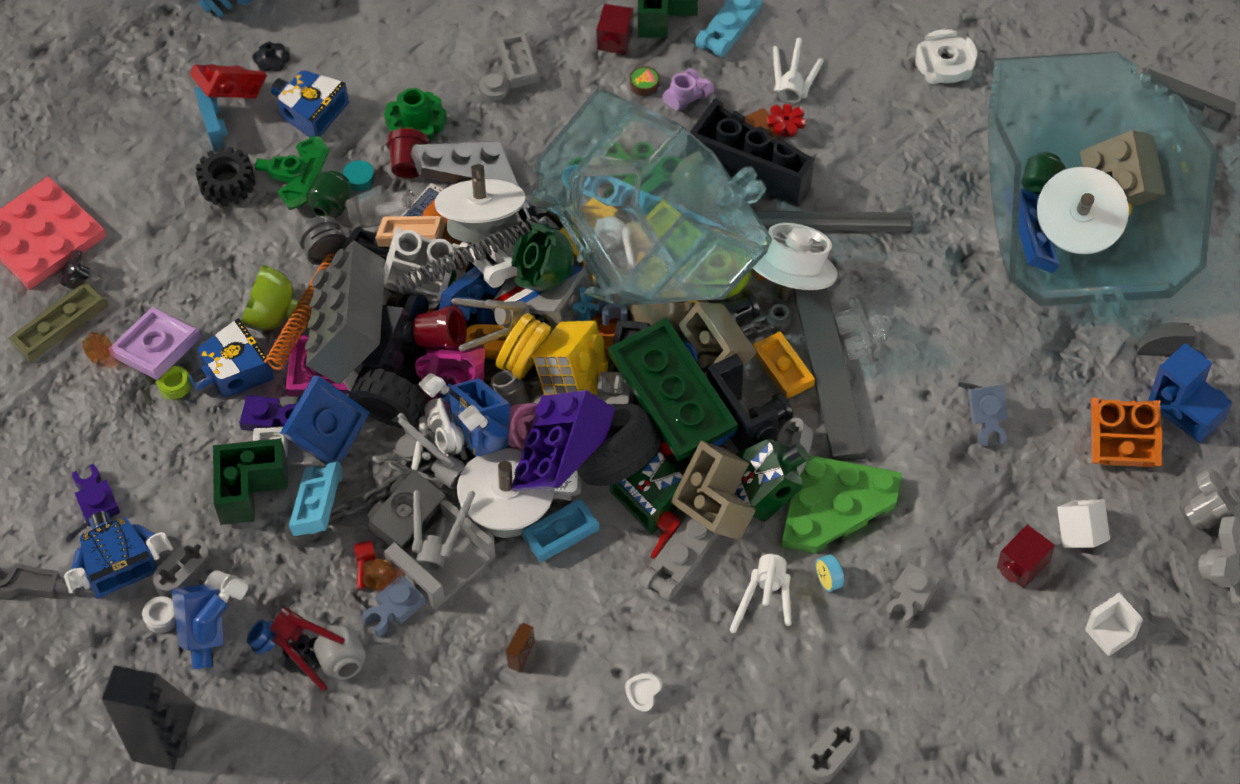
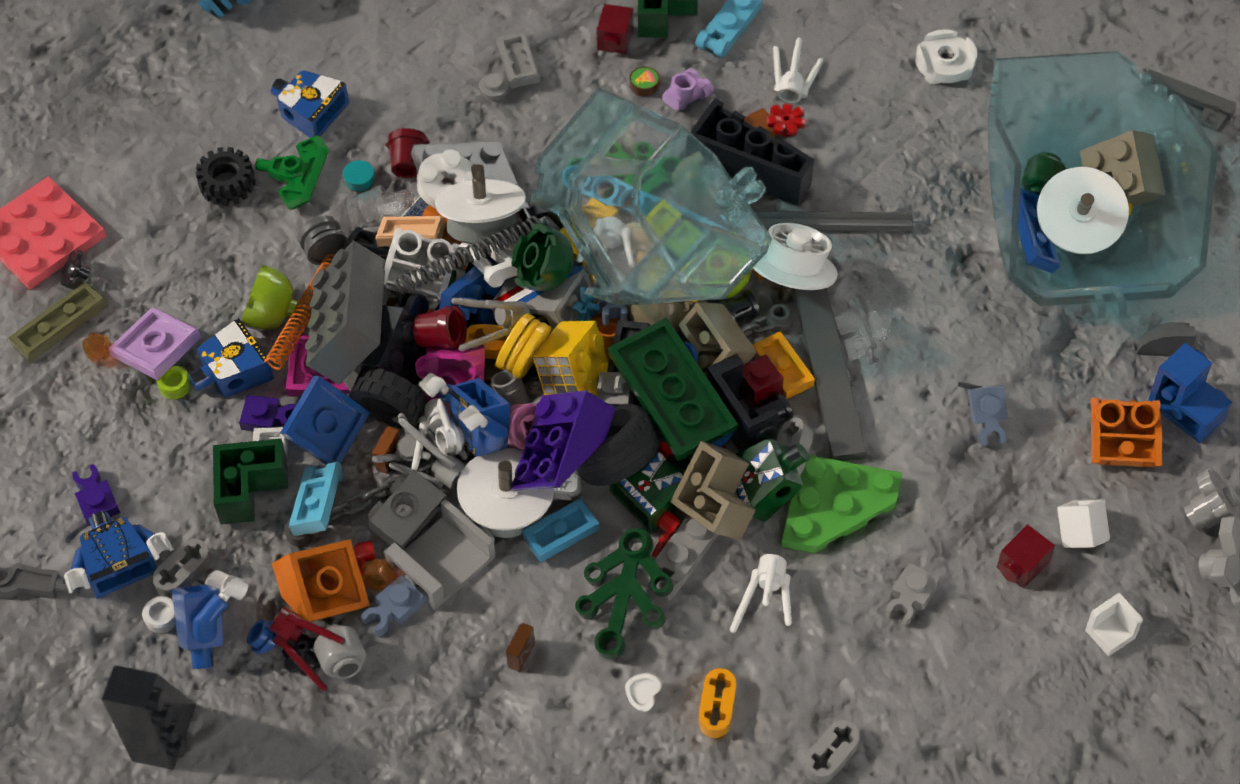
(215, 127): dark azure plate -> none
(228, 81): red bracket -> none
(271, 57): black plant -> none
(321, 581): none -> orange slope
(329, 194): dark green head -> none
(386, 445): none -> dark orange tile
(416, 111): green plant -> none
(433, 548): light grey plant -> none
(436, 168): none -> white plate
(624, 588): none -> dark green plant
(709, 701): none -> light orange beam
(760, 381): none -> dark red brick
(829, 572): medium azure tile -> none

